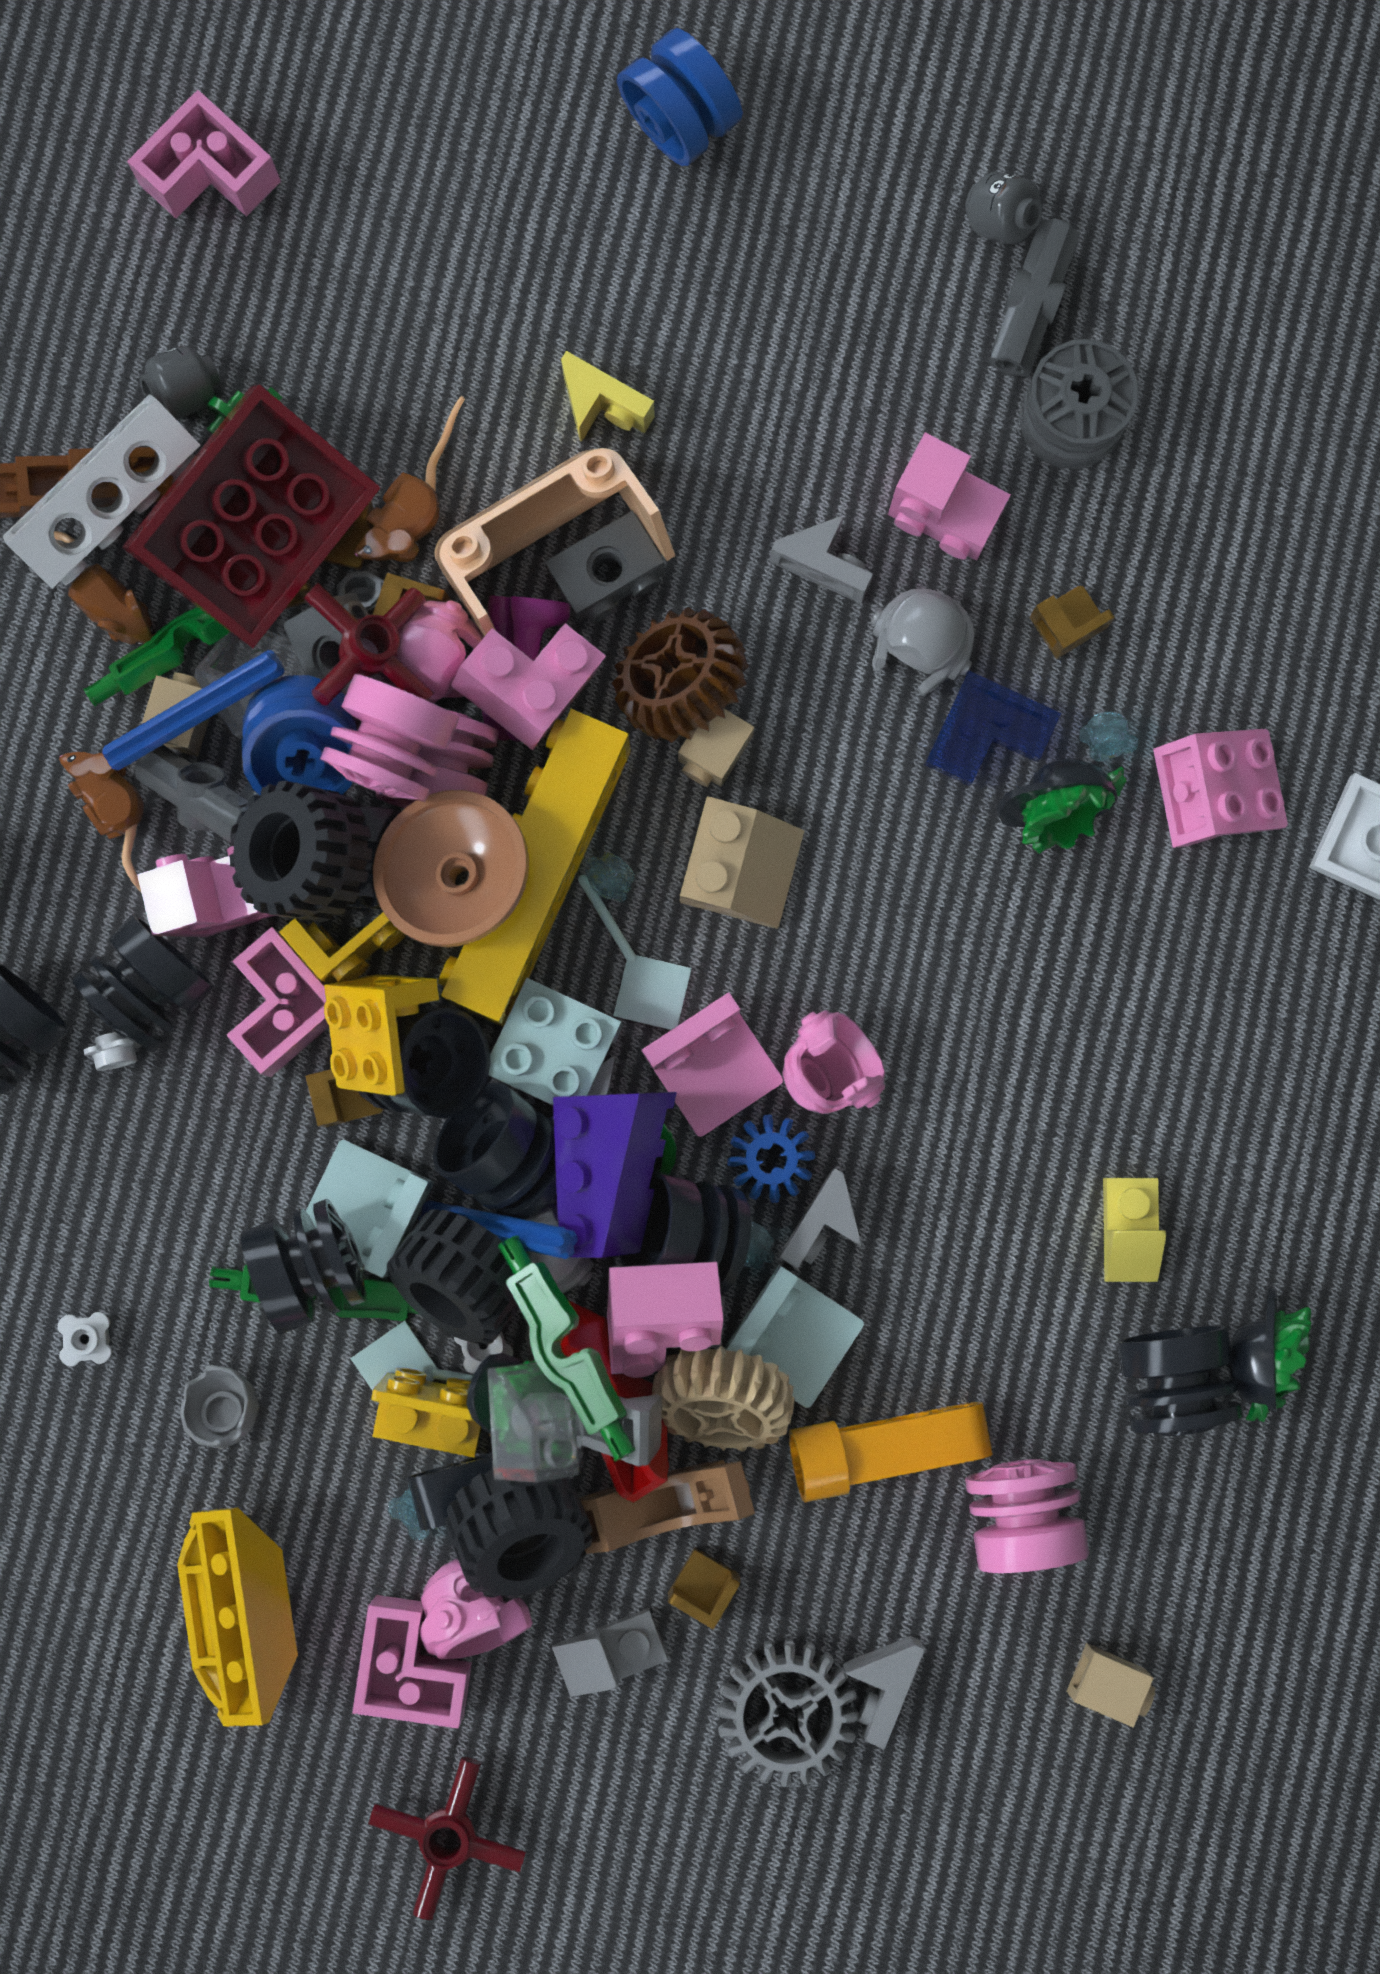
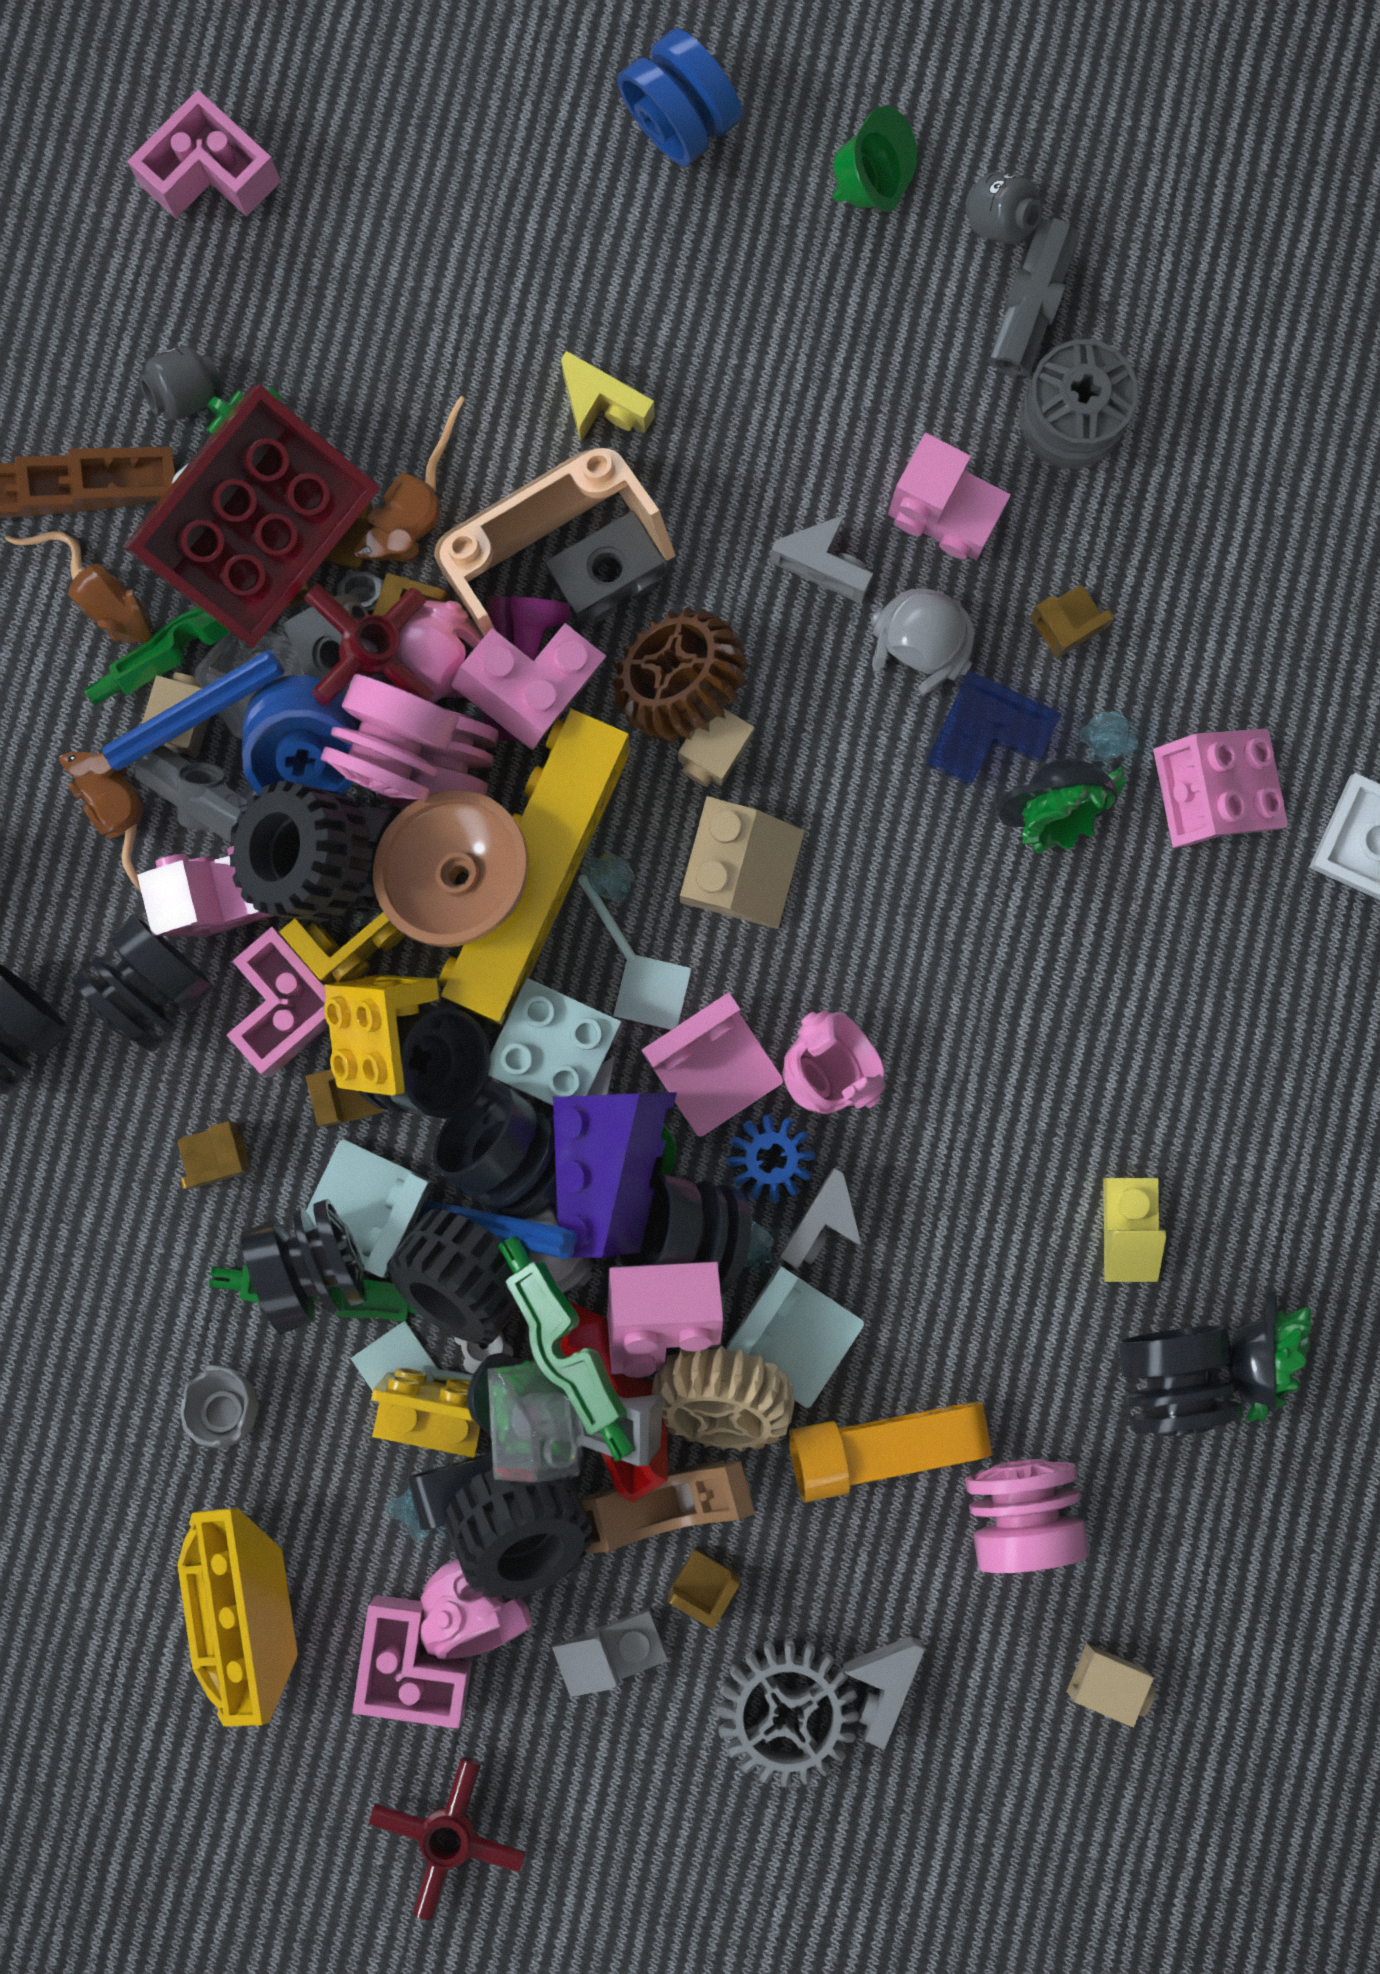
(98, 1346): white plate -> none
(108, 461): white brick -> none
(112, 1052): white plate -> none
(213, 1155): none -> pearl gold panel
(876, 162): none -> green piece

